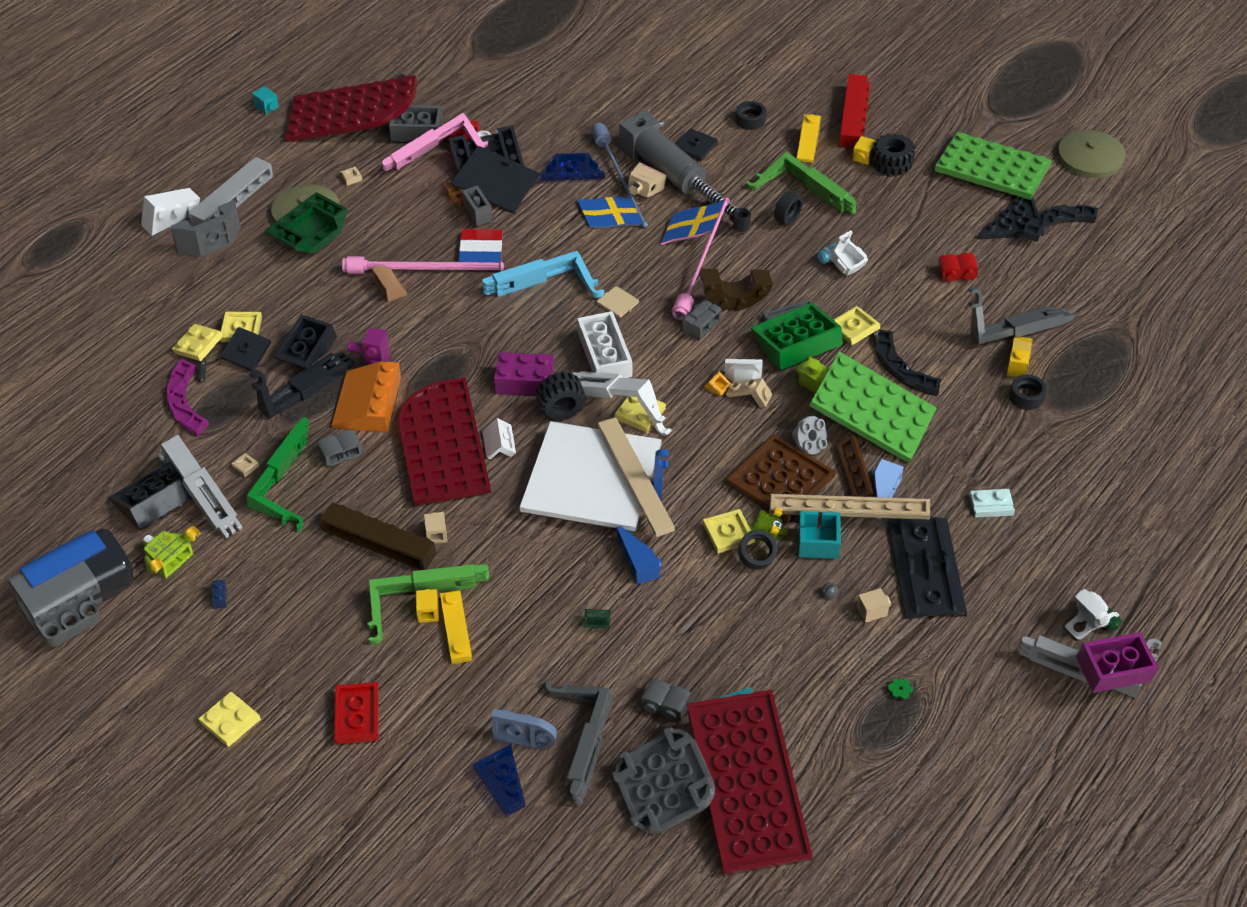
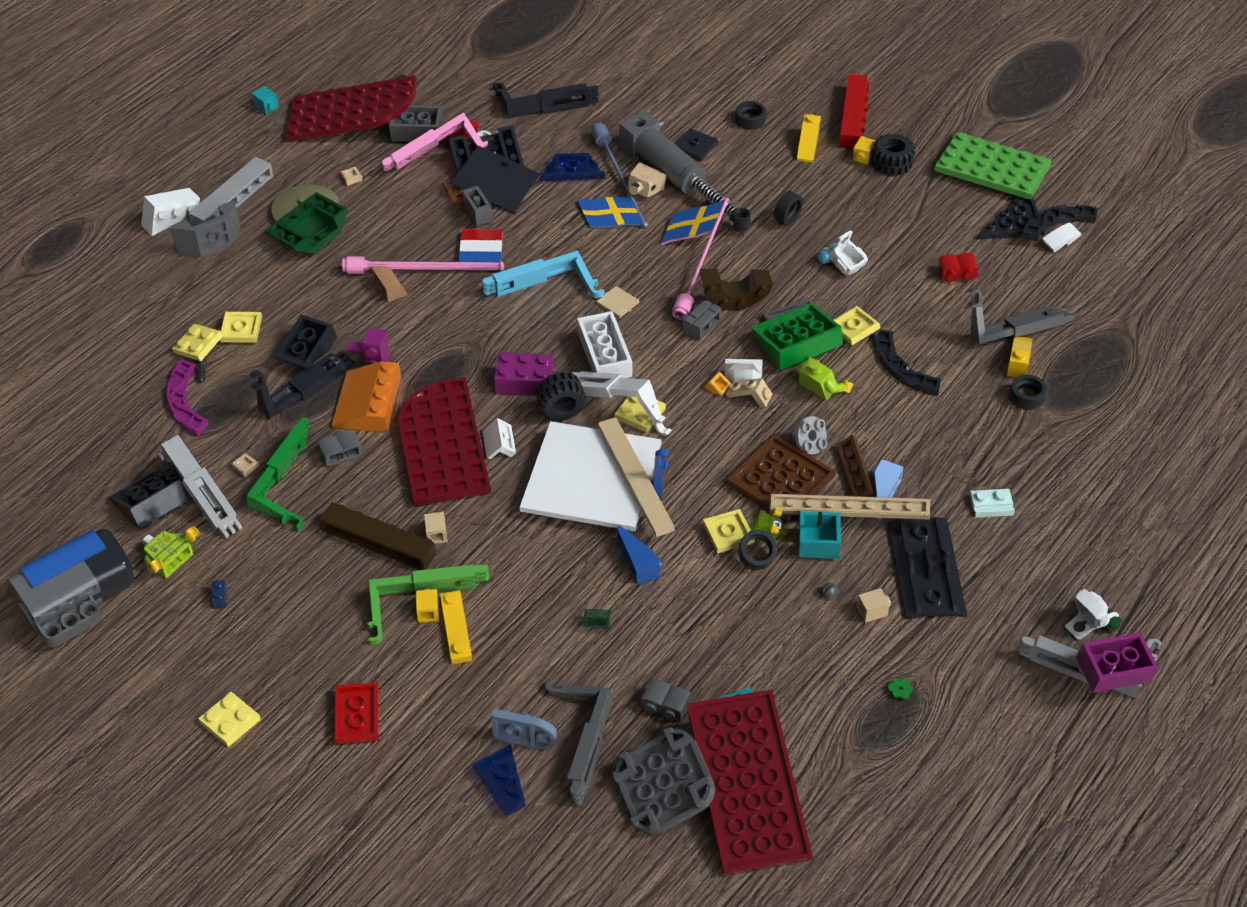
(245, 349): black plate -> none
(548, 100): none -> black hinge
(814, 180): bright green hinge -> none
(873, 407): bright green plate -> none
(1063, 235): none -> white slope
(1091, 153): olive dish -> none

